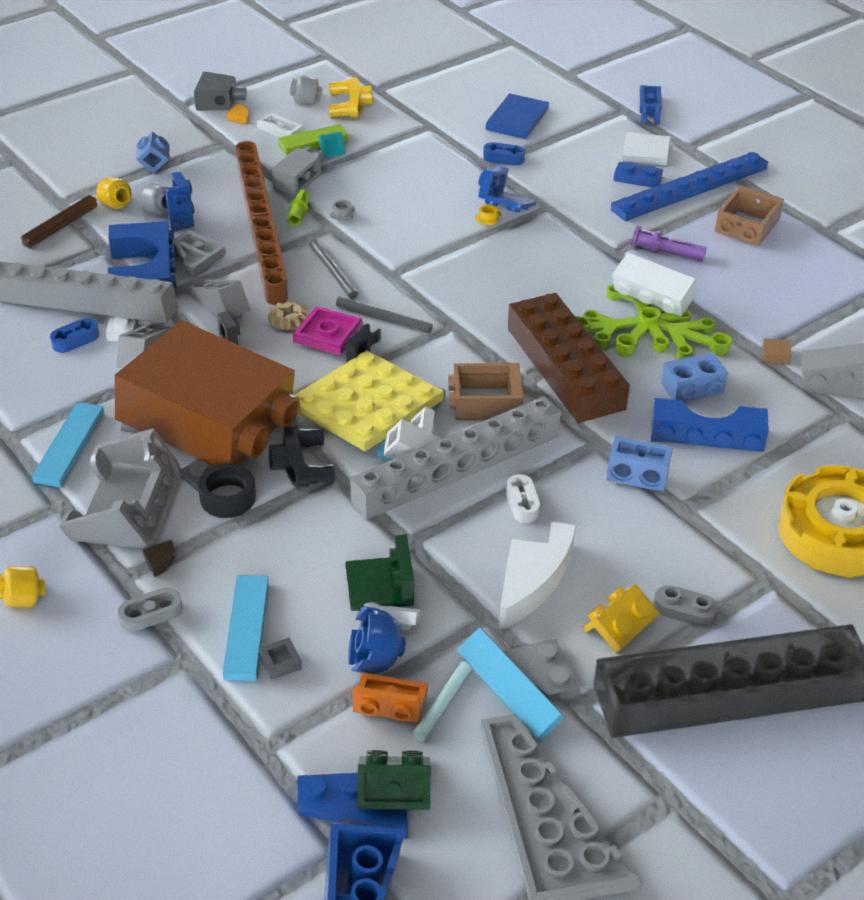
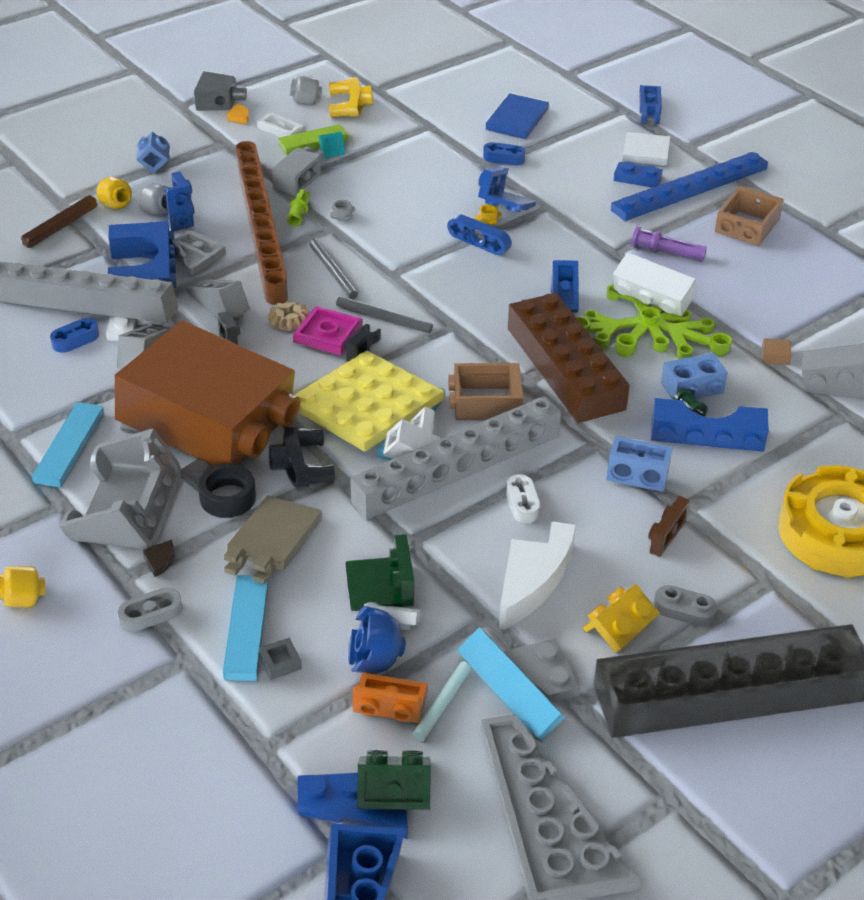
(271, 537): none -> dark tan tile
(493, 239): none -> blue beam
(566, 282): none -> blue slope
(672, 520): none -> reddish brown plate
(695, 406): none -> dark green bush

